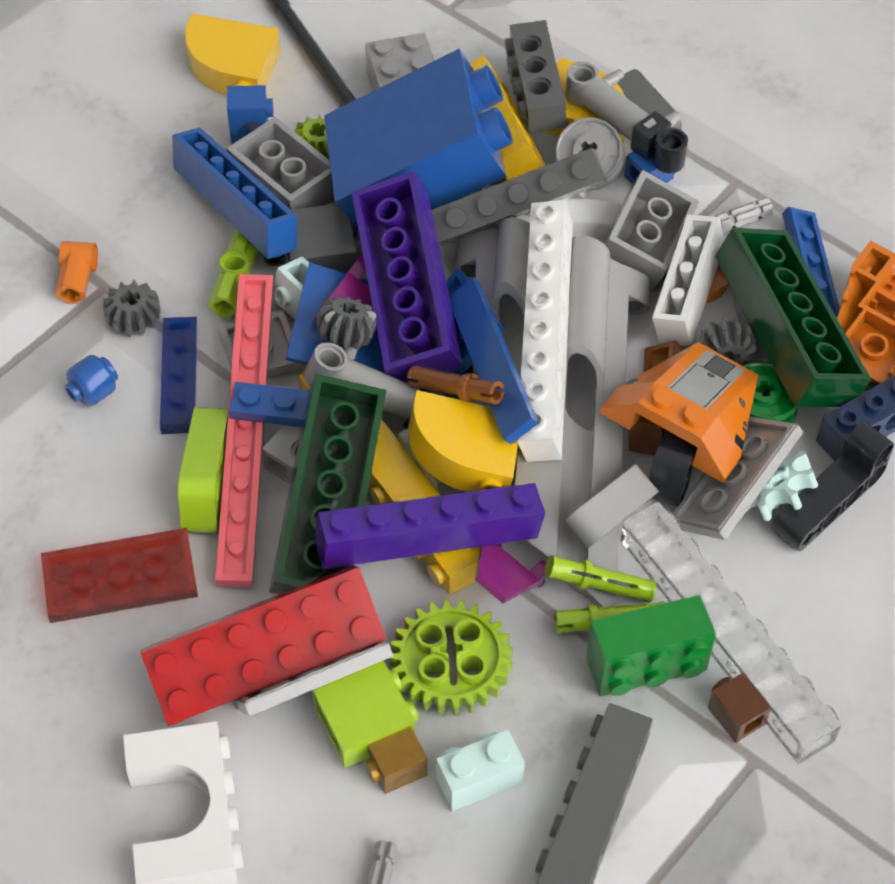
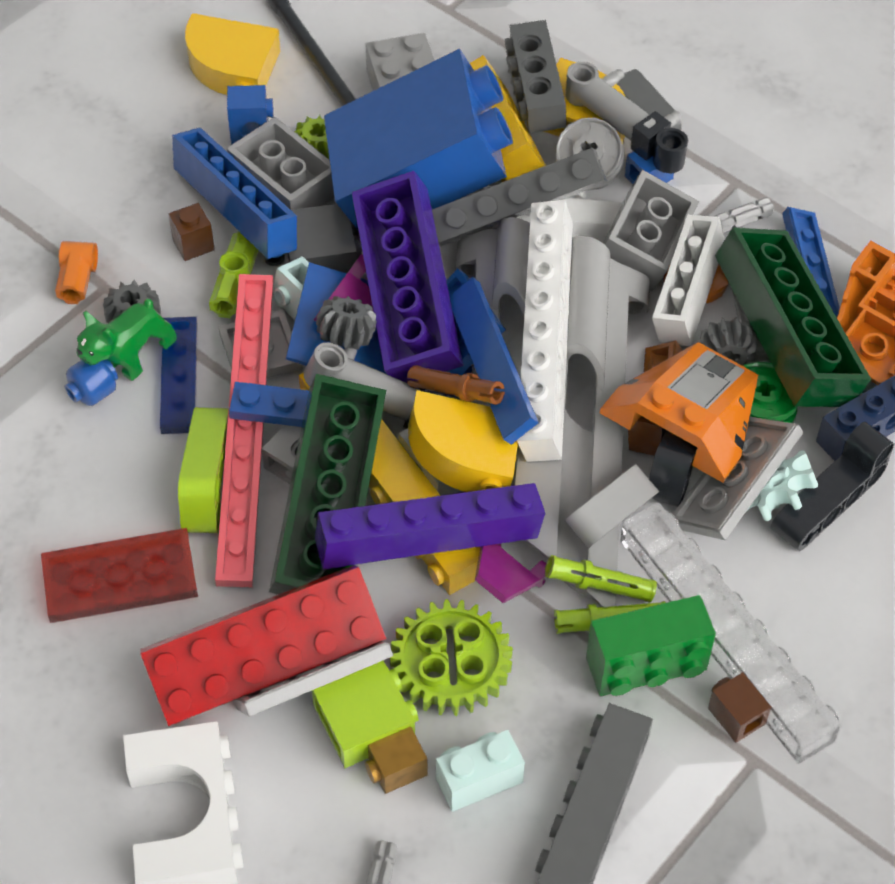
(124, 337): none -> green animal
(191, 231): none -> reddish brown brick

